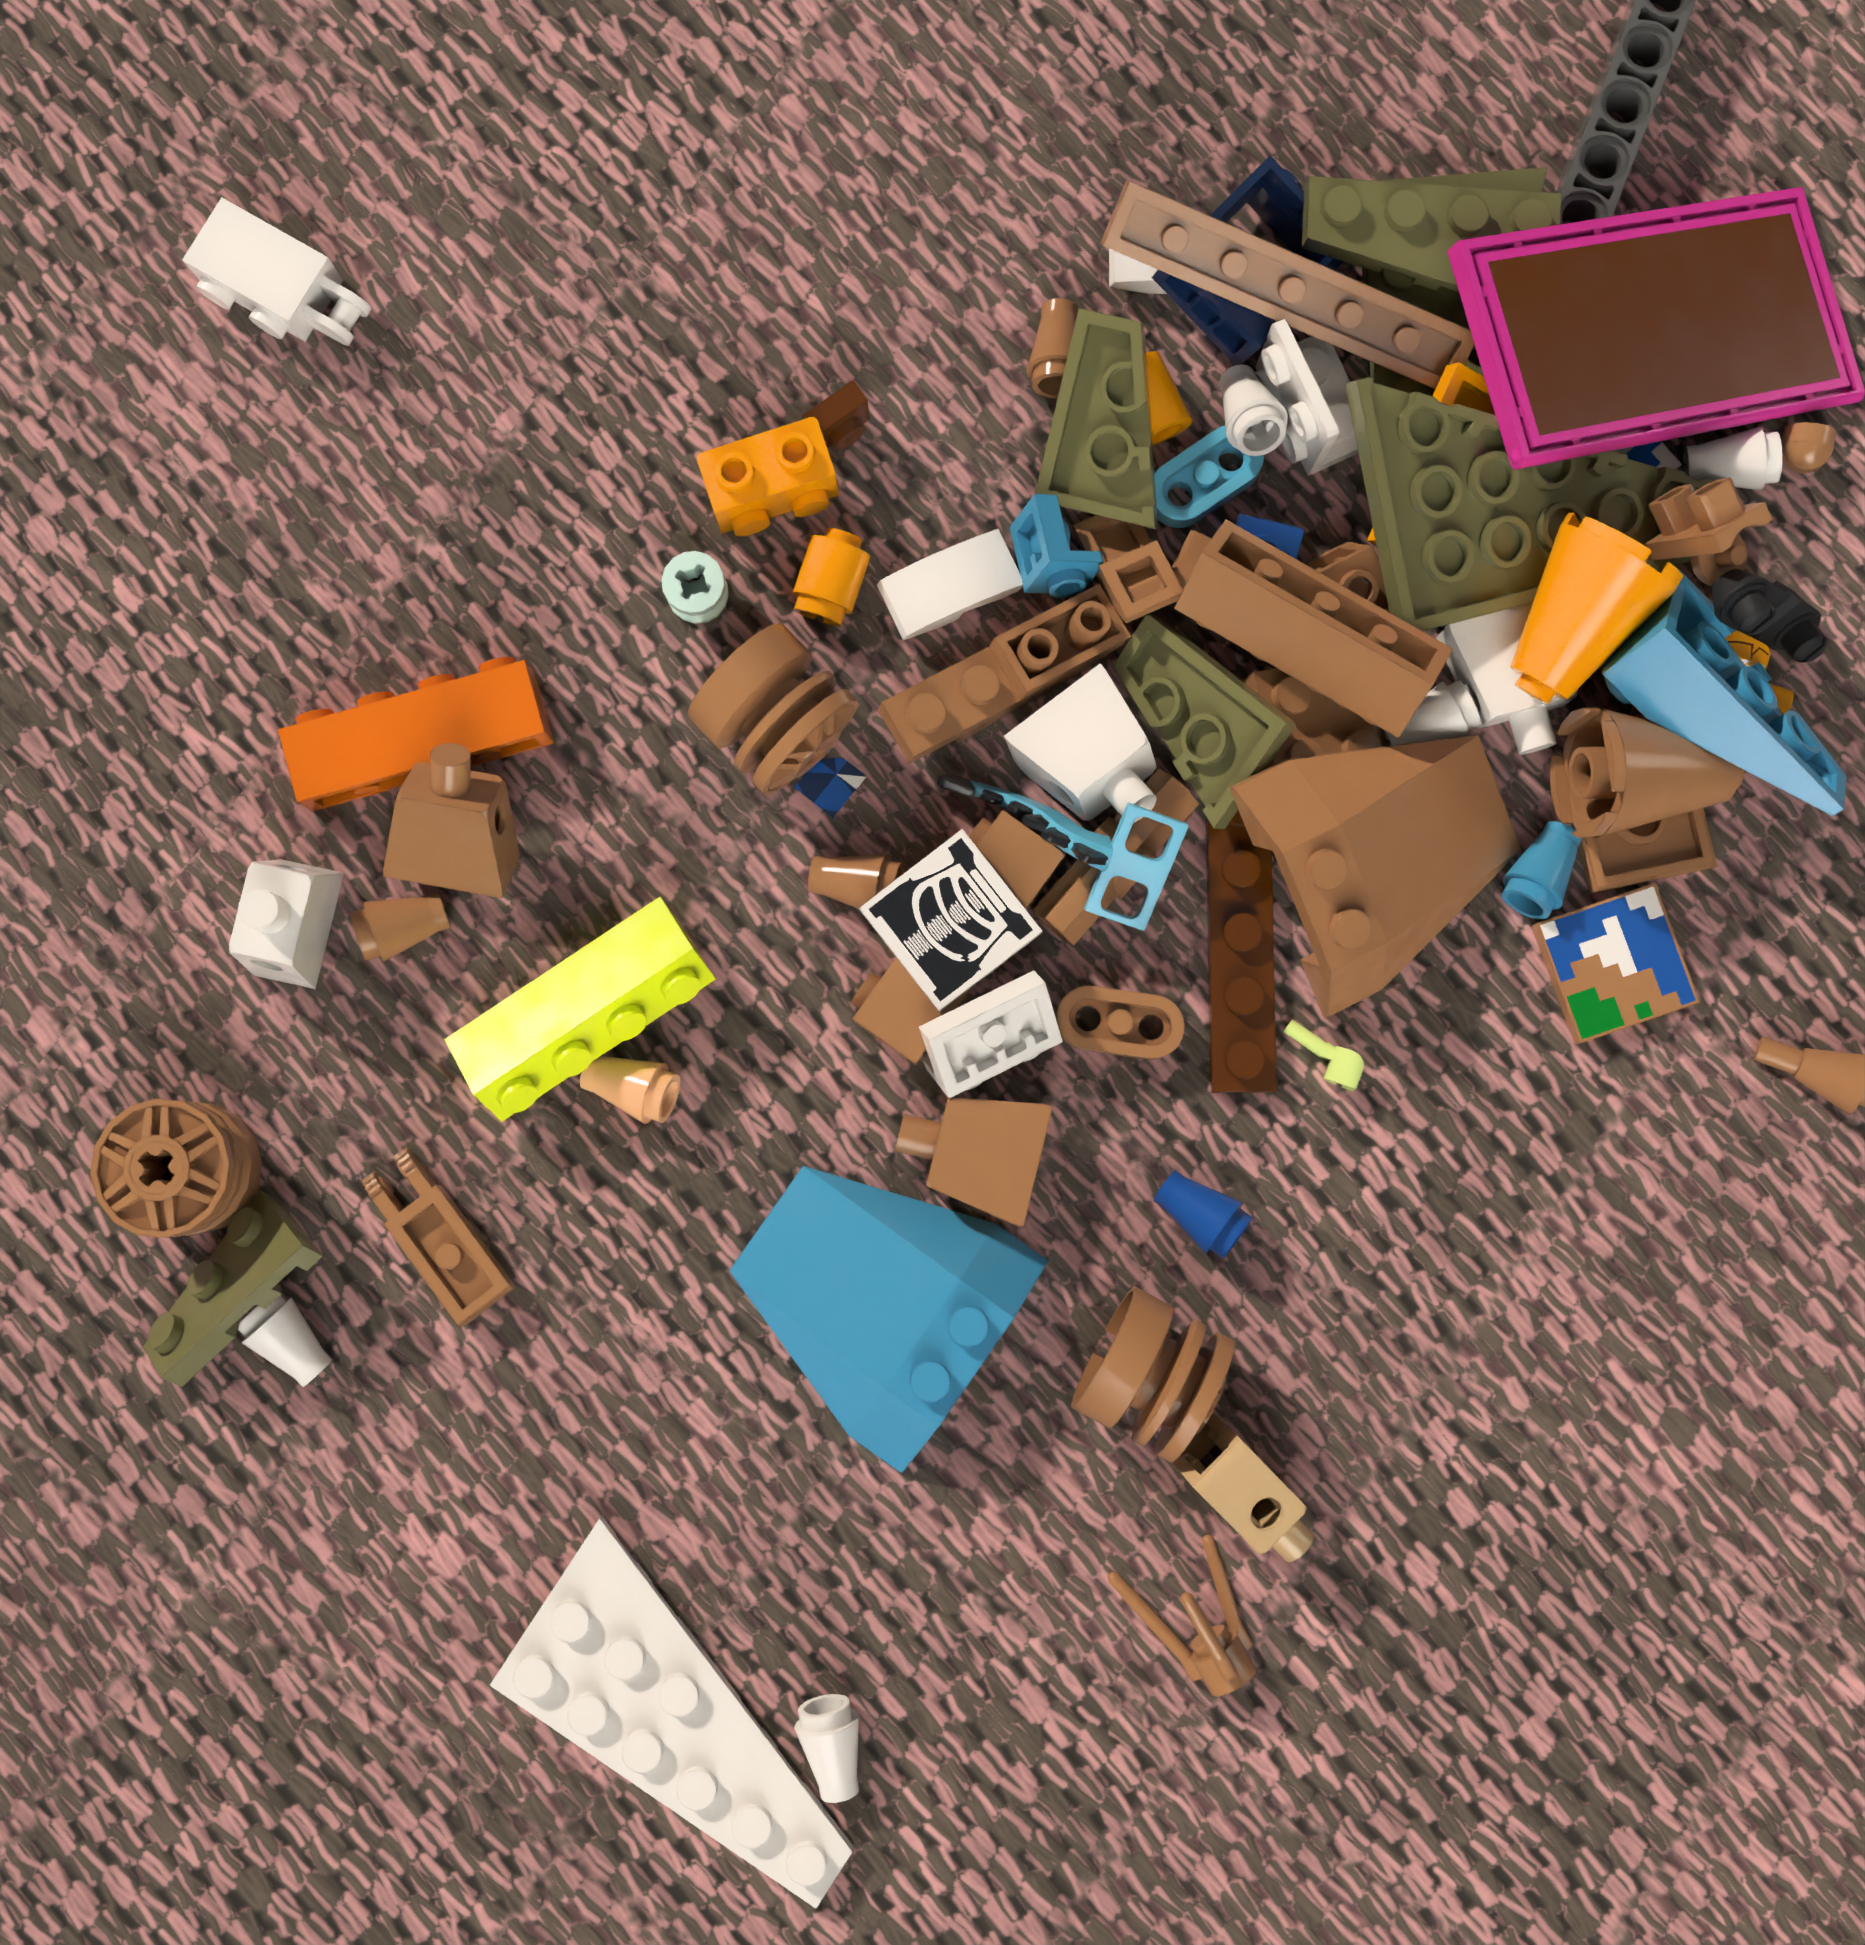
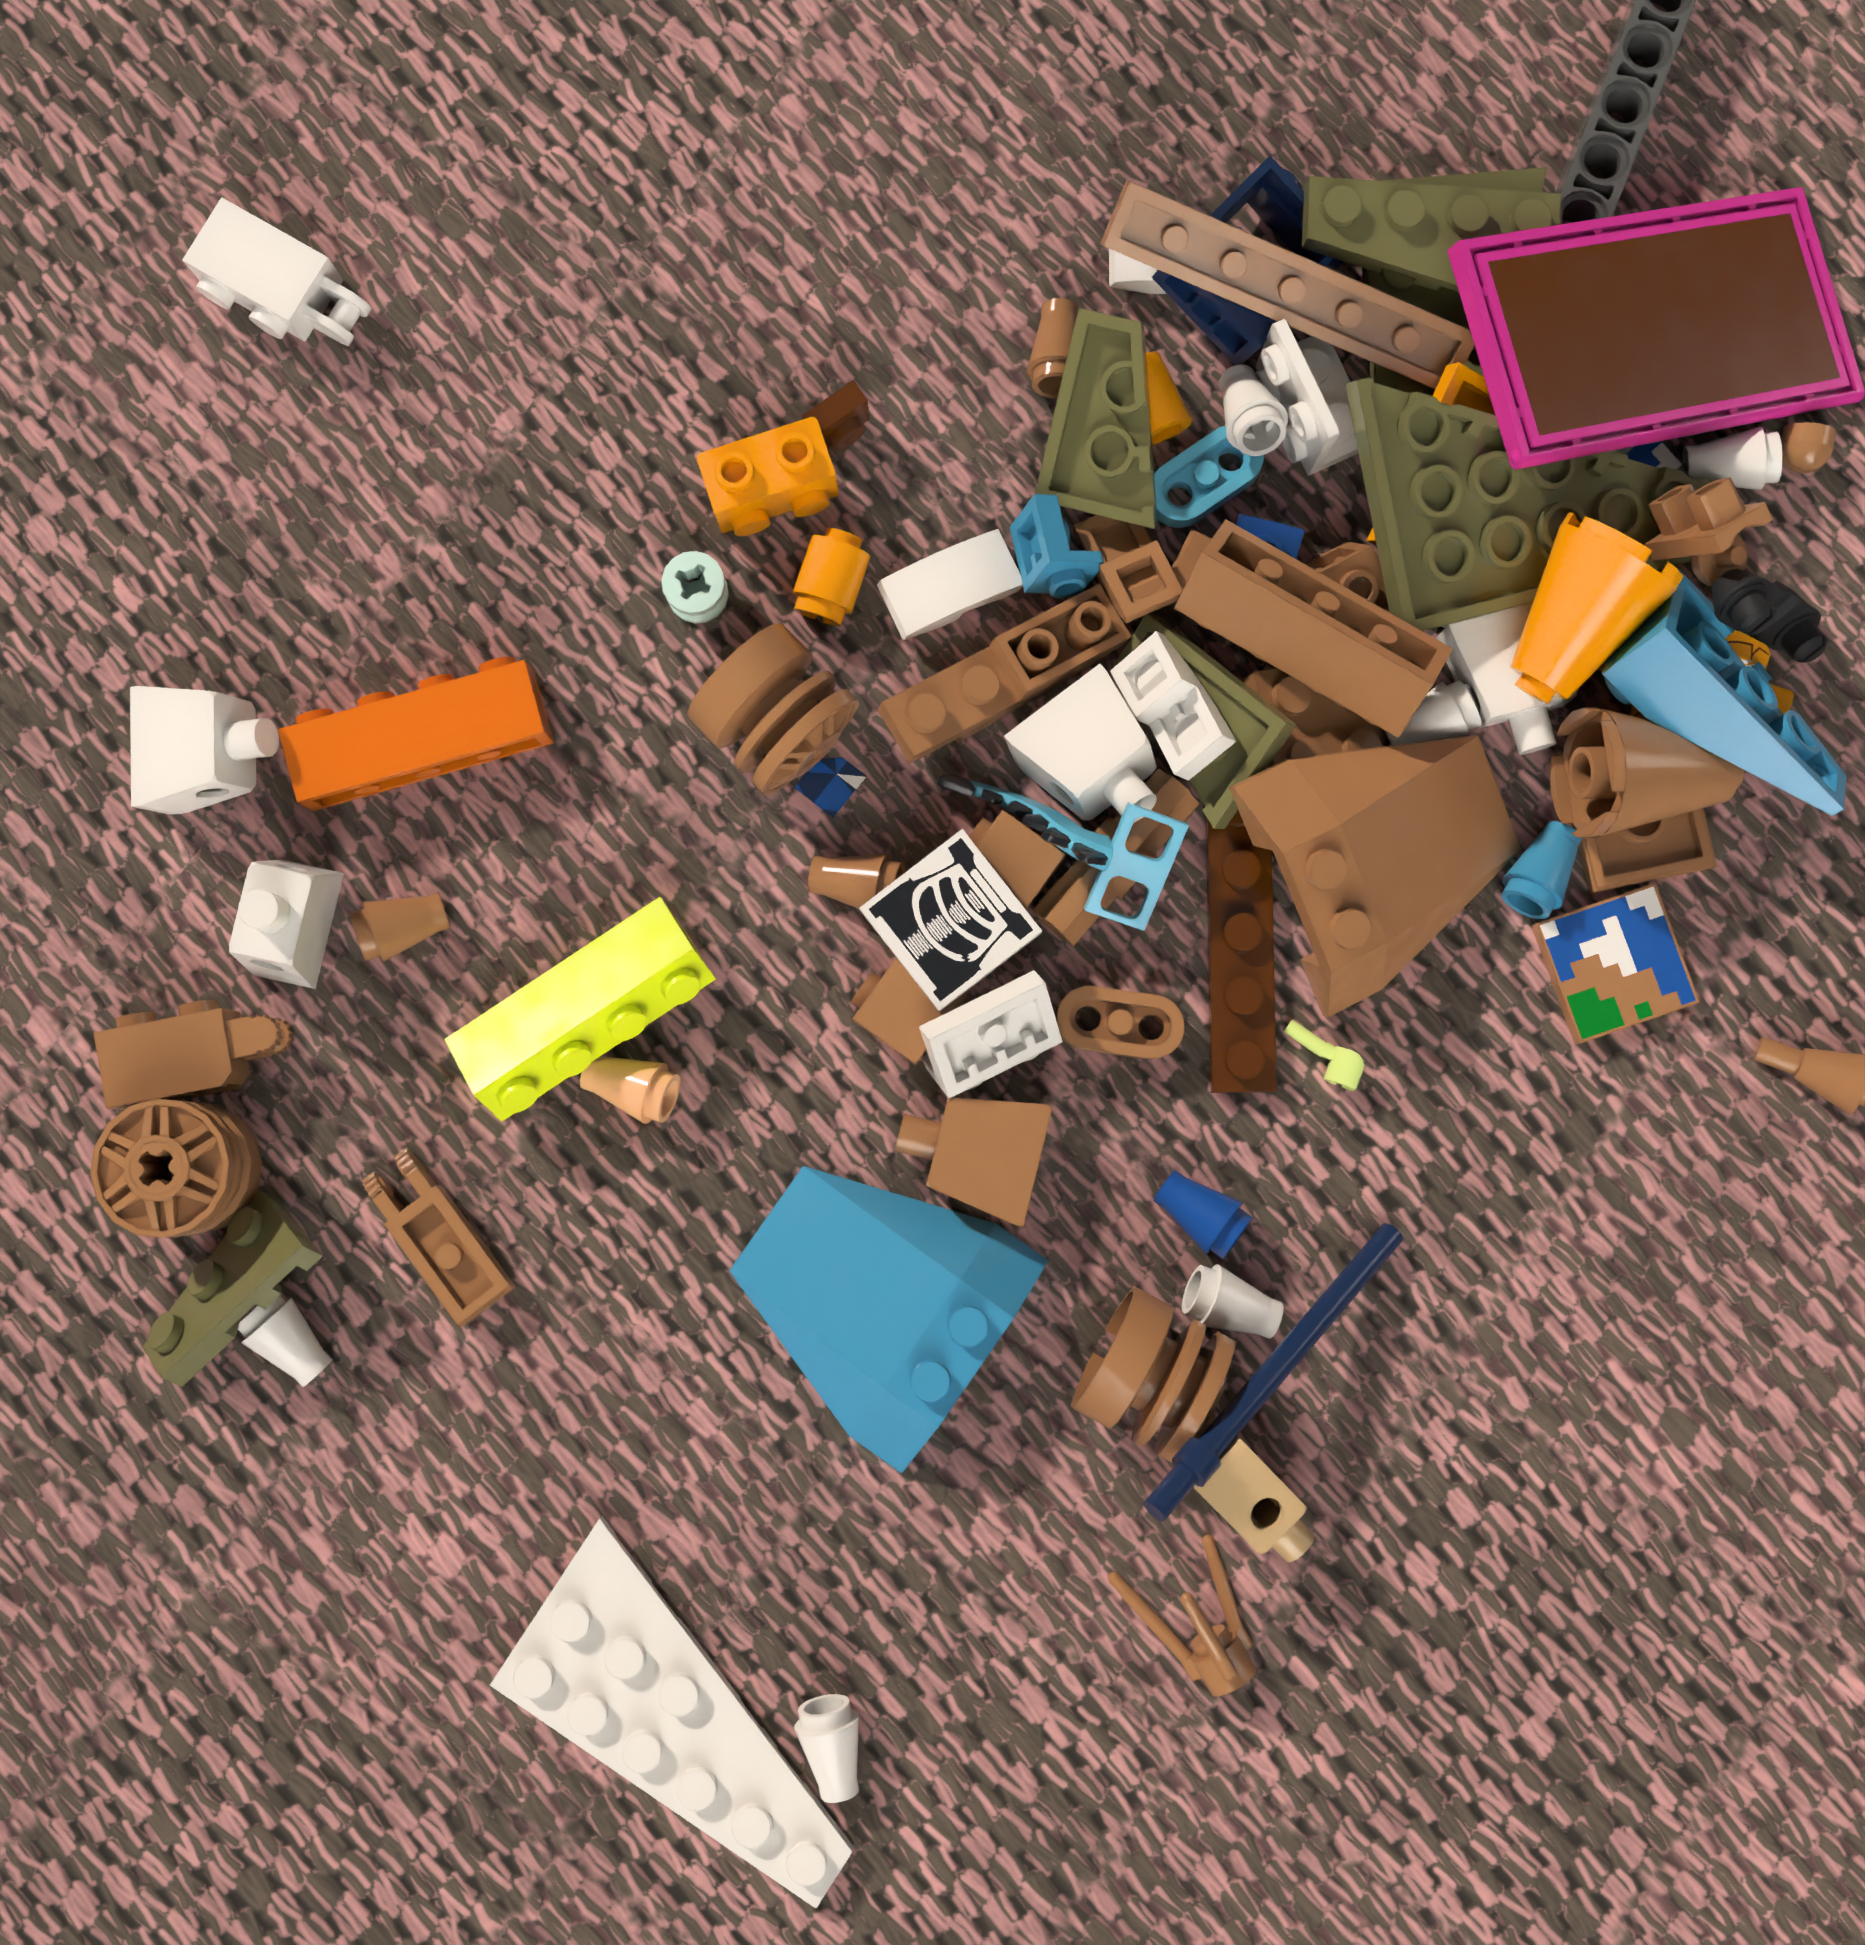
(184, 1054): none -> medium nougat hinge
(193, 748): none -> white torso
(453, 827): medium nougat torso -> none
(1174, 704): none -> white slope
(1200, 1457): none -> dark blue bar
(1230, 1303): none -> white cone

